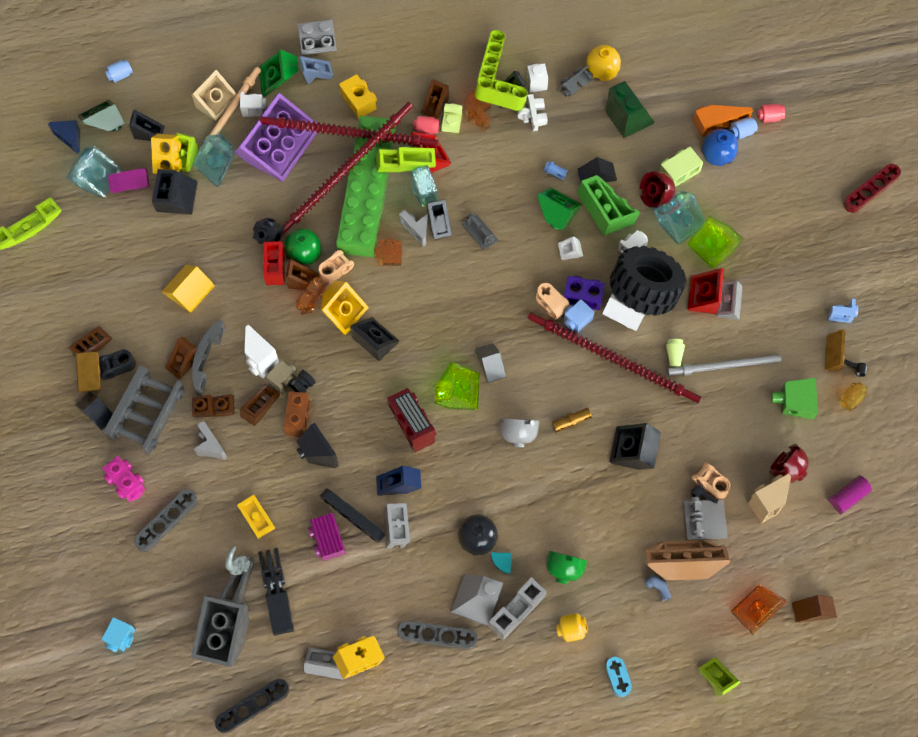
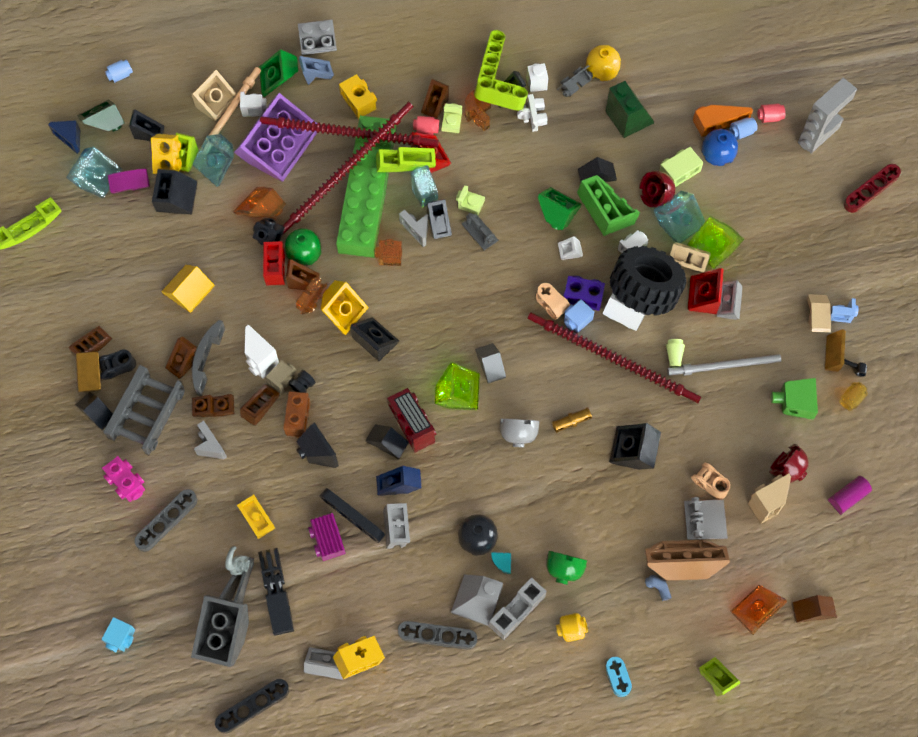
(261, 203): none -> clear orange slope
(337, 265): light nougat piece -> none
(387, 440): none -> black slope
(469, 201): none -> yellowish green bracket
(555, 170): medium blue pin -> none
(690, 257): none -> tan brick
(699, 491): black hand -> none
(819, 313): none -> tan slope
(824, 115): none -> light grey arch

